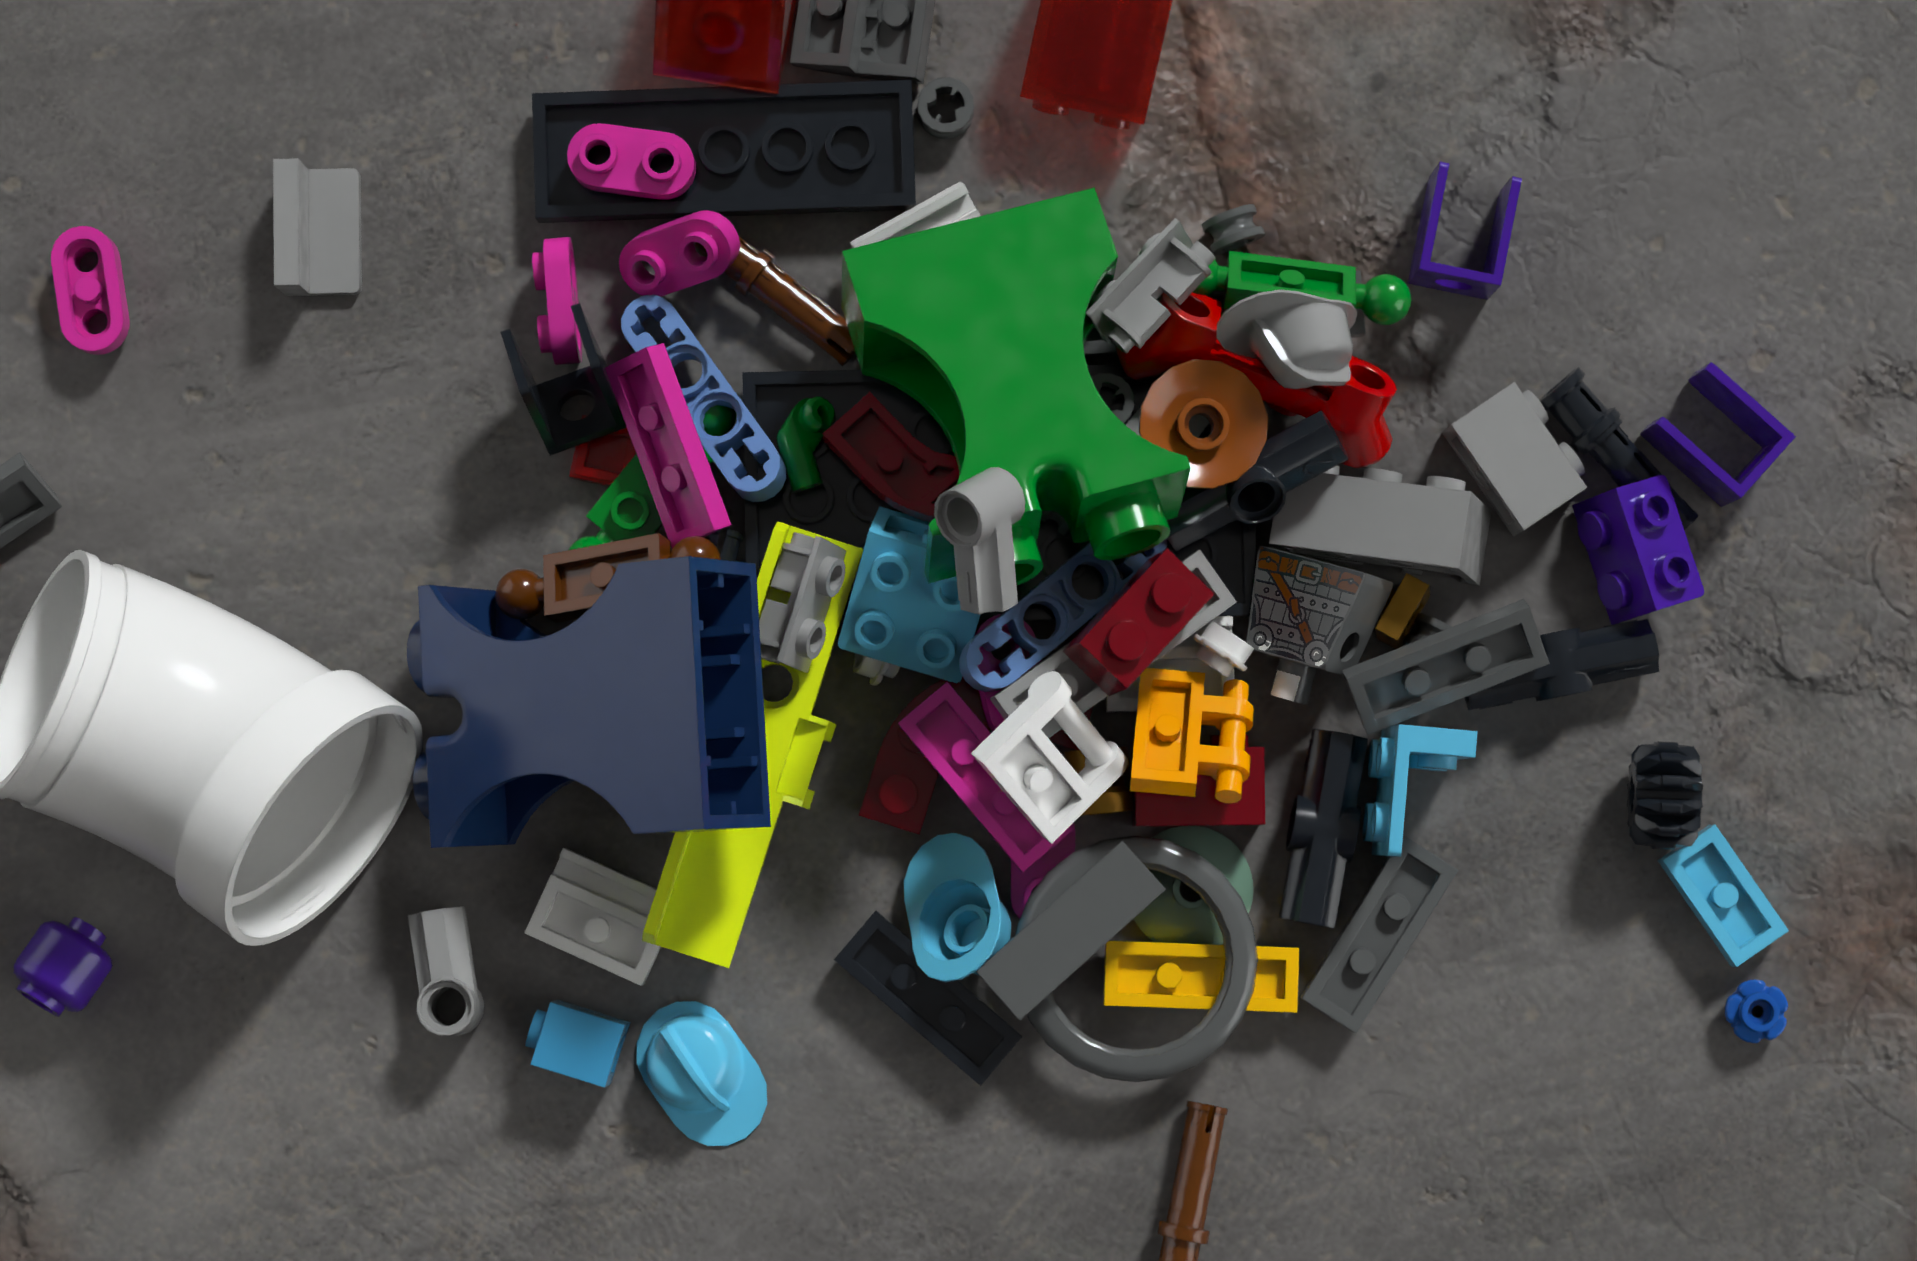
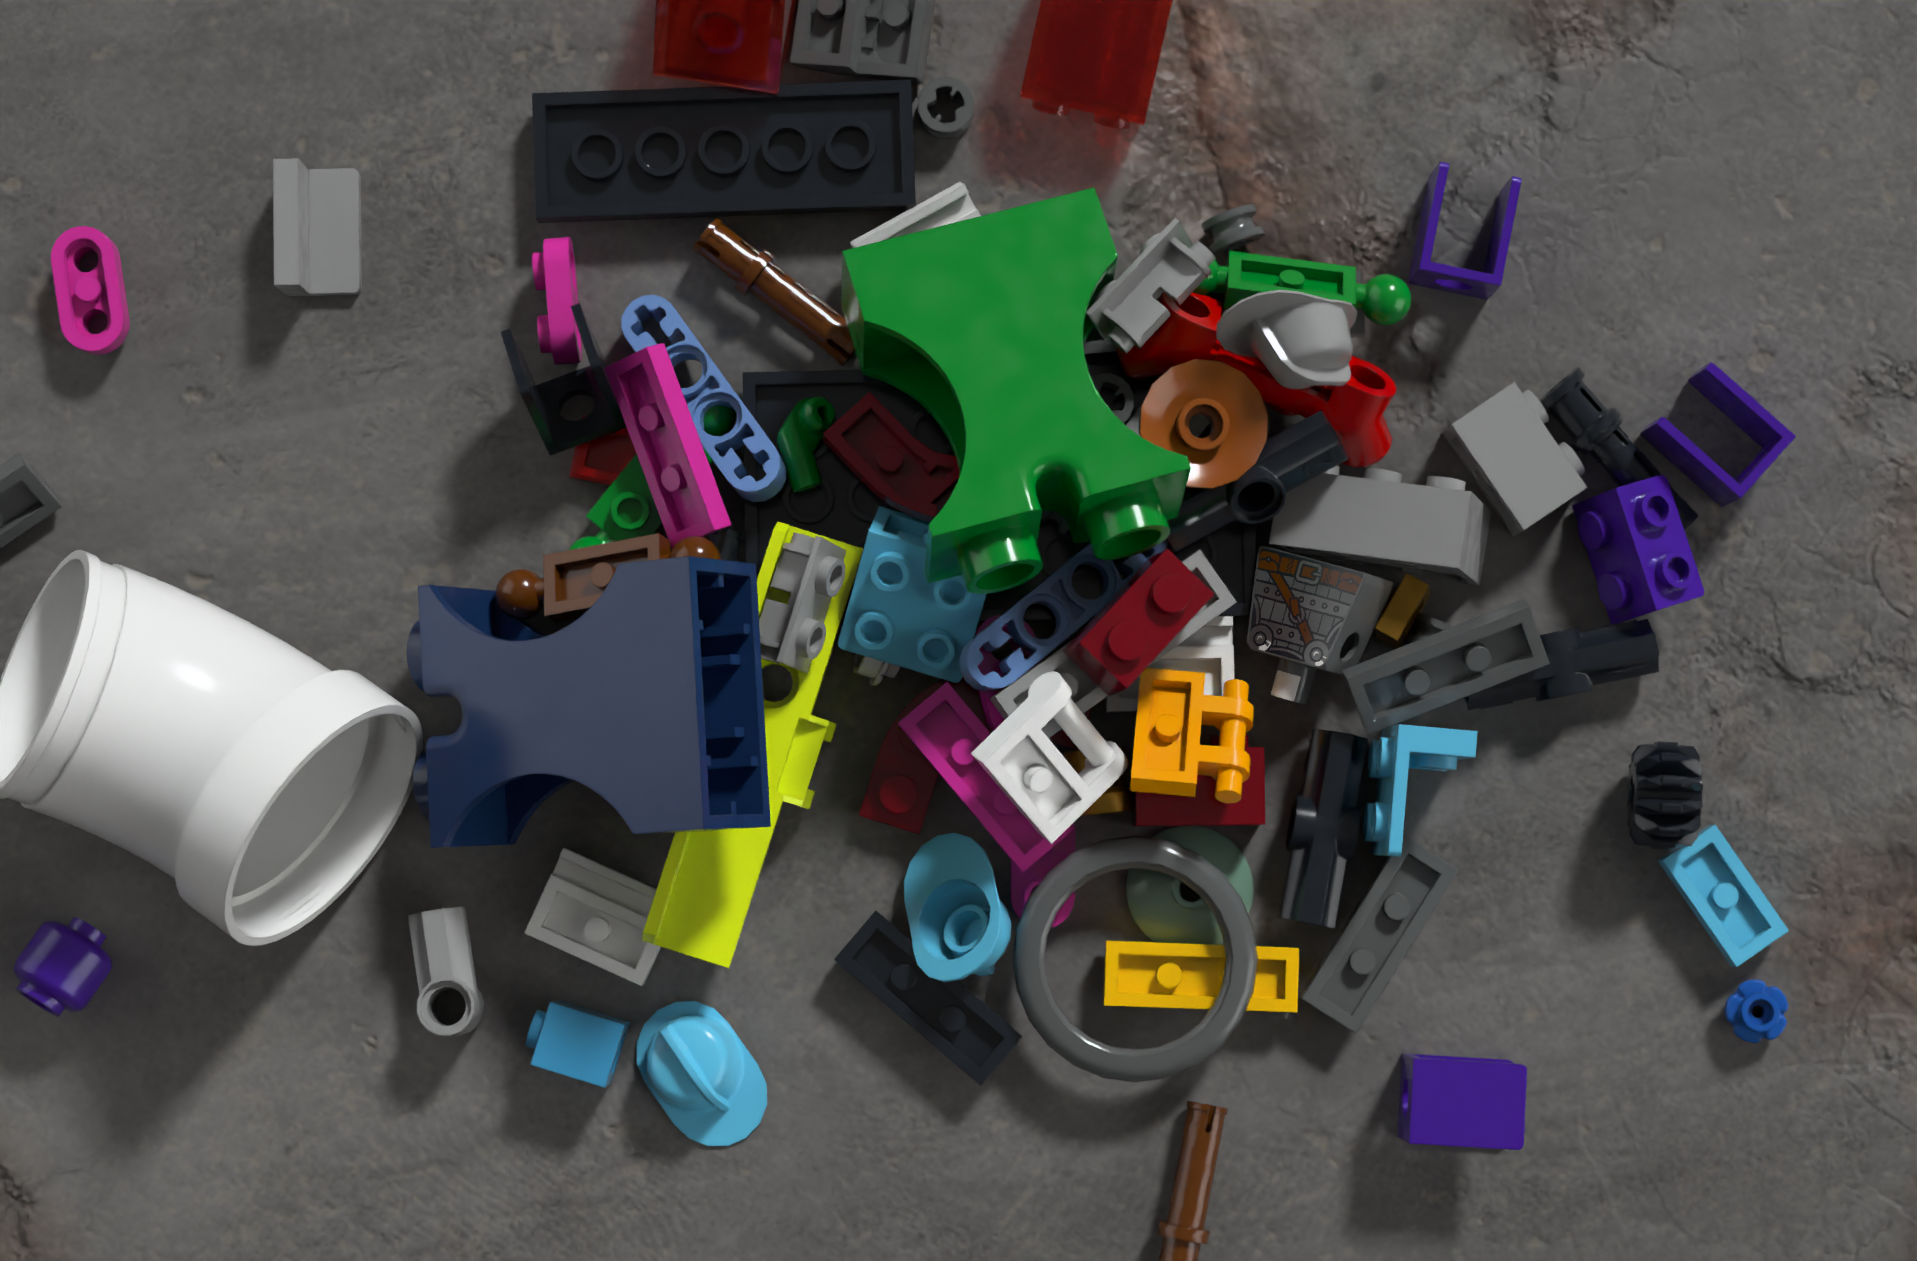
(630, 159): dark pink plate -> none
(673, 254): dark pink plate -> none
(979, 524): light grey piece -> none
(1070, 930): dark grey tile -> none
(1222, 649): white plate -> none
(1462, 1101): none -> dark purple piece

